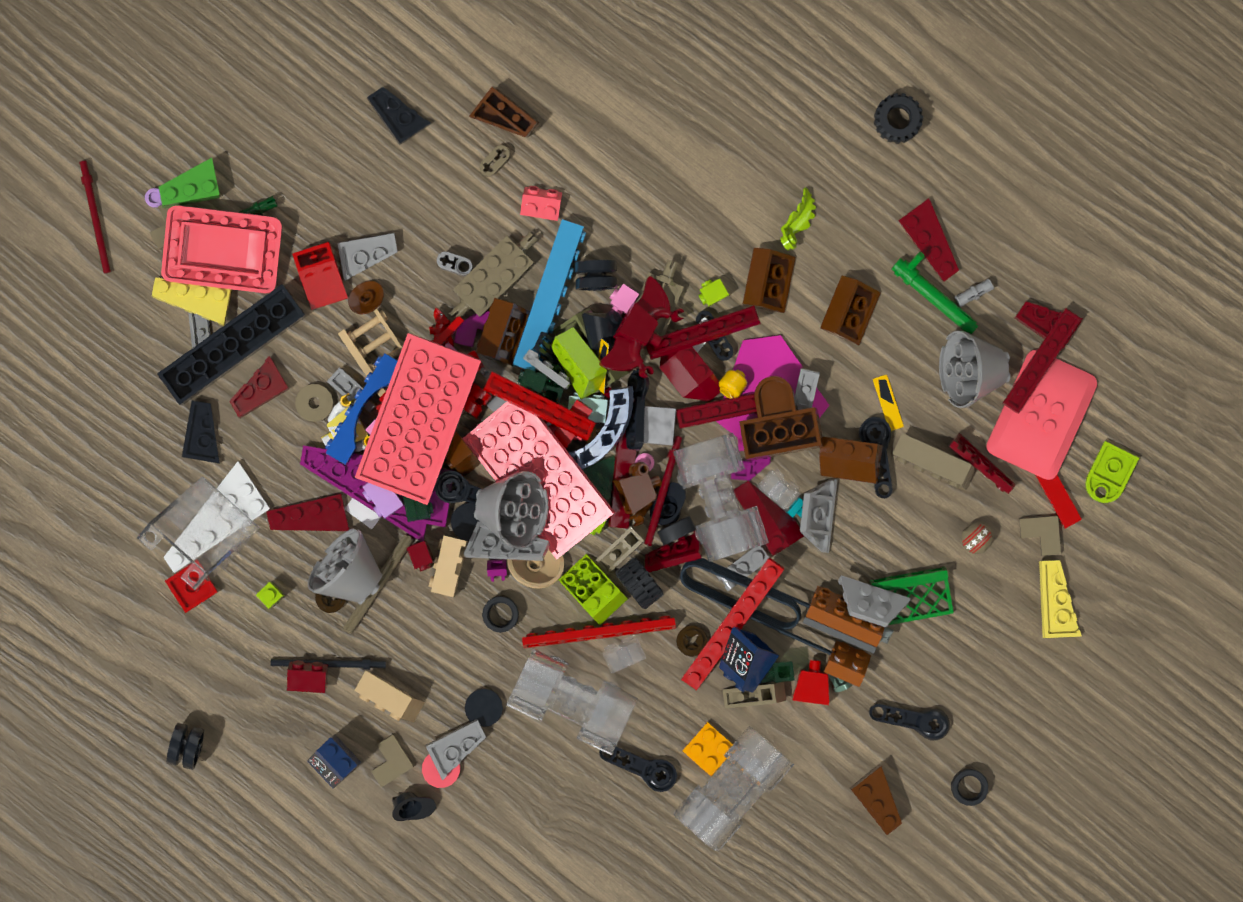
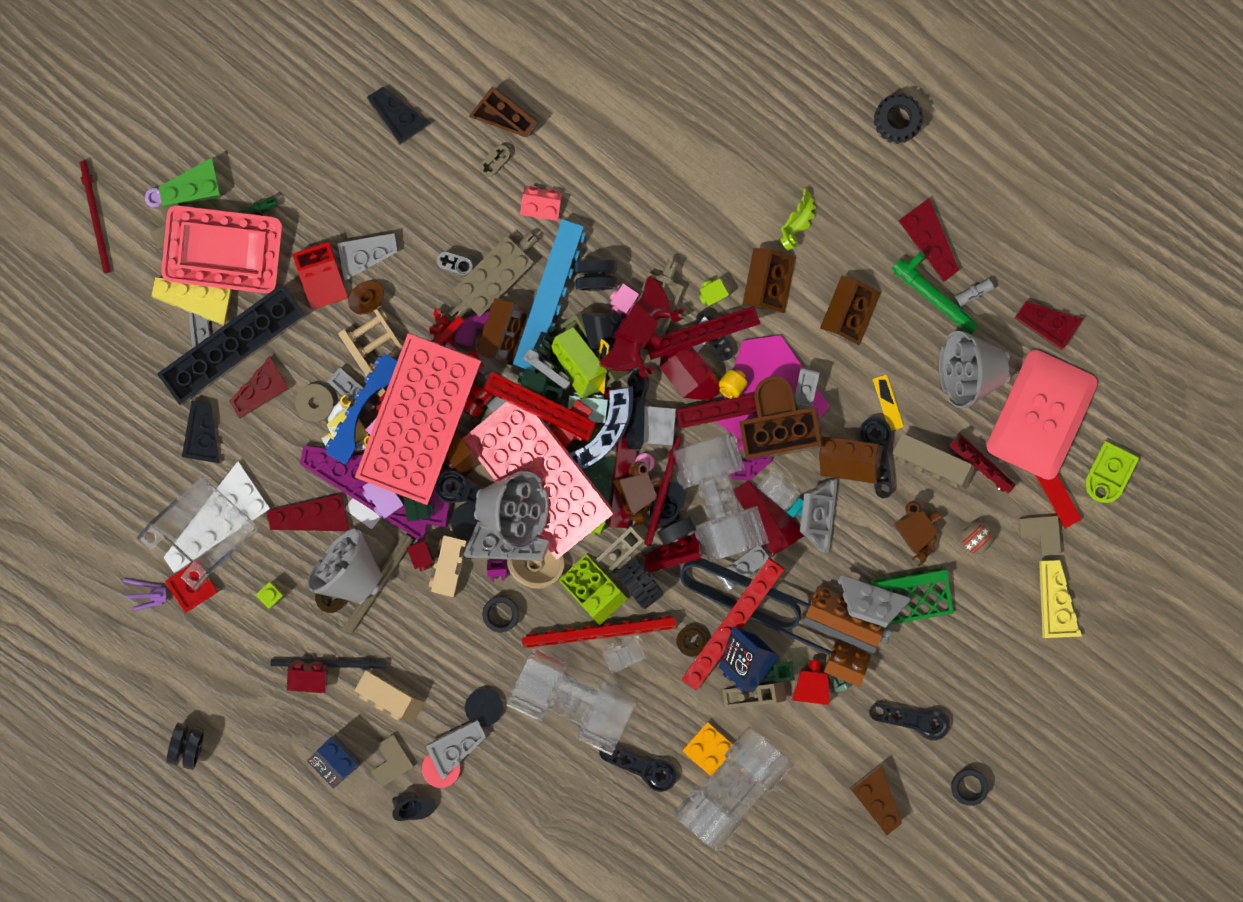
(158, 595): none -> medium lavender plant
(919, 530): none -> reddish brown torso
(1041, 360): dark red tile -> none

